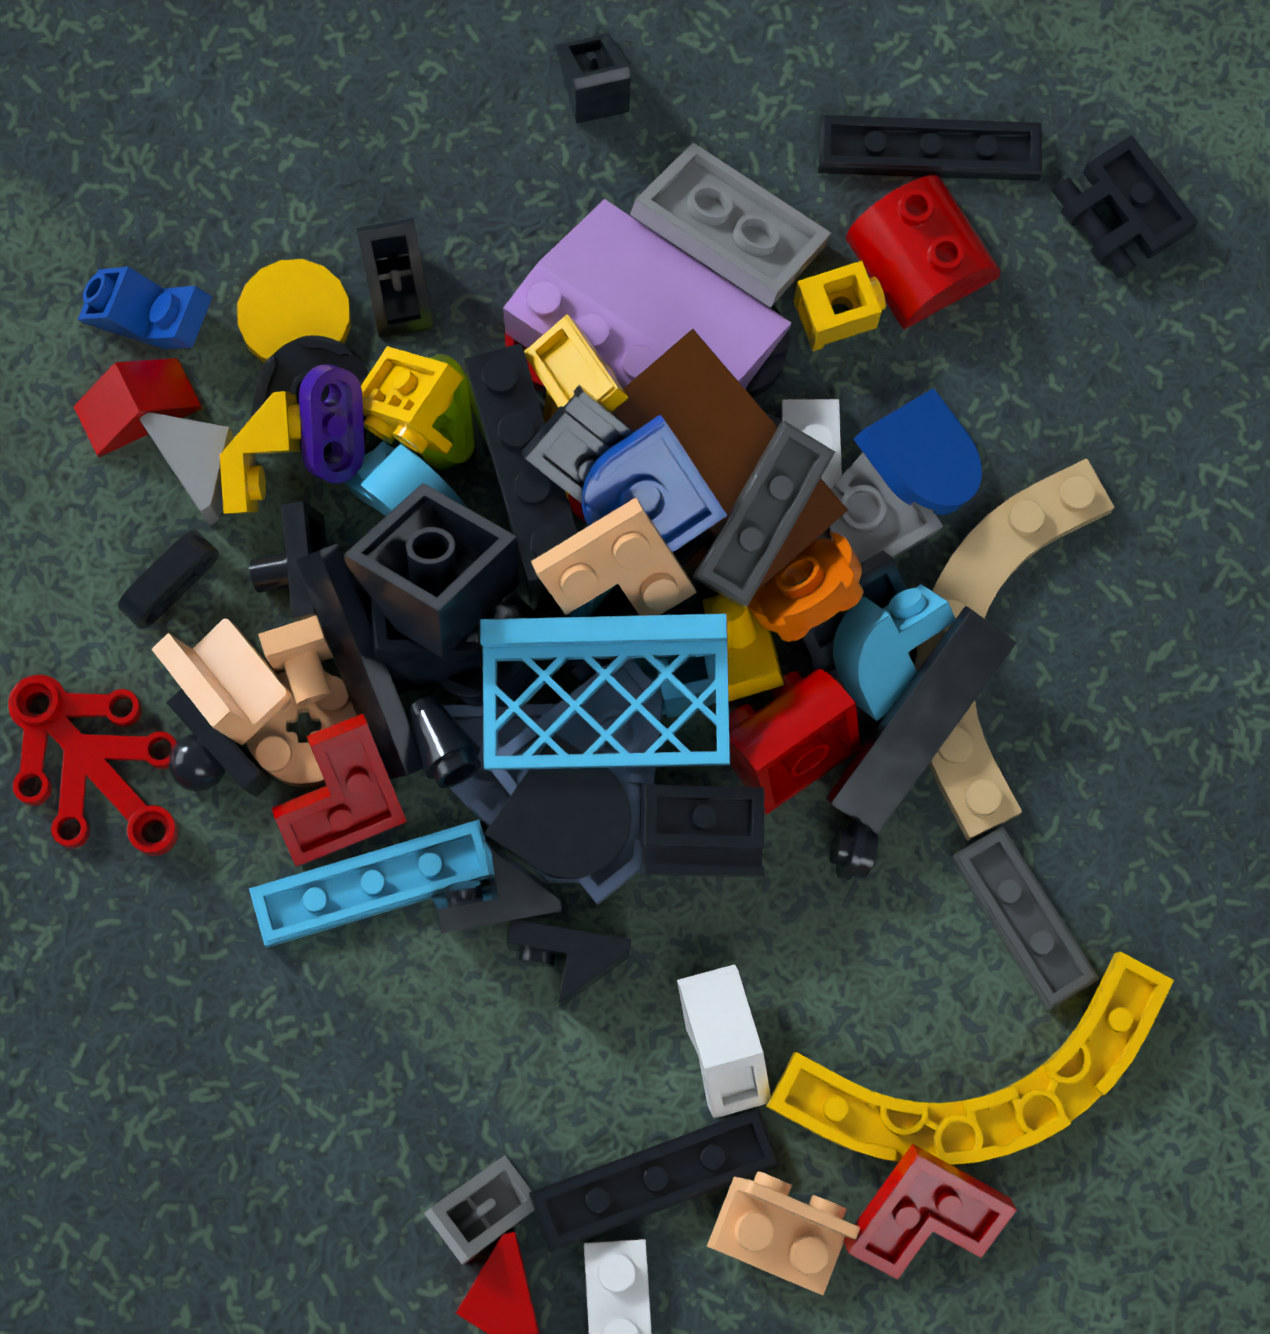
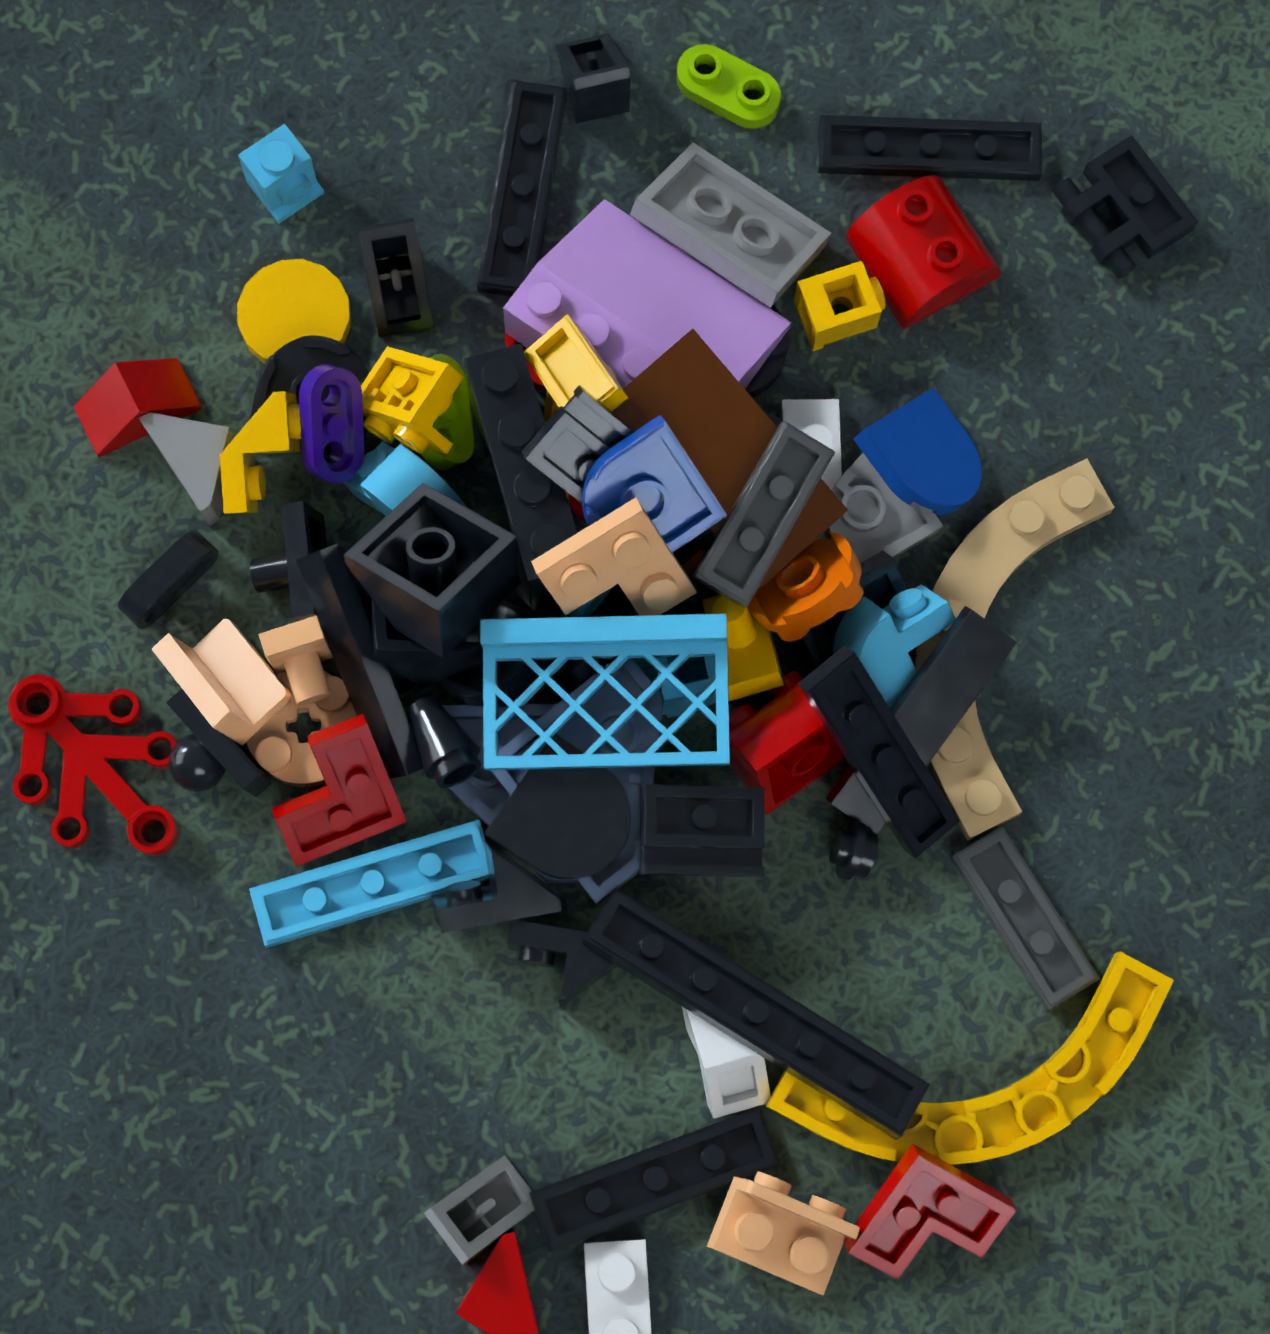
(142, 310): blue slope -> none
(280, 173): none -> medium azure brick
(522, 186): none -> black tile
(725, 86): none -> lime plate
(756, 1014): none -> black tile
(878, 751): none -> black tile

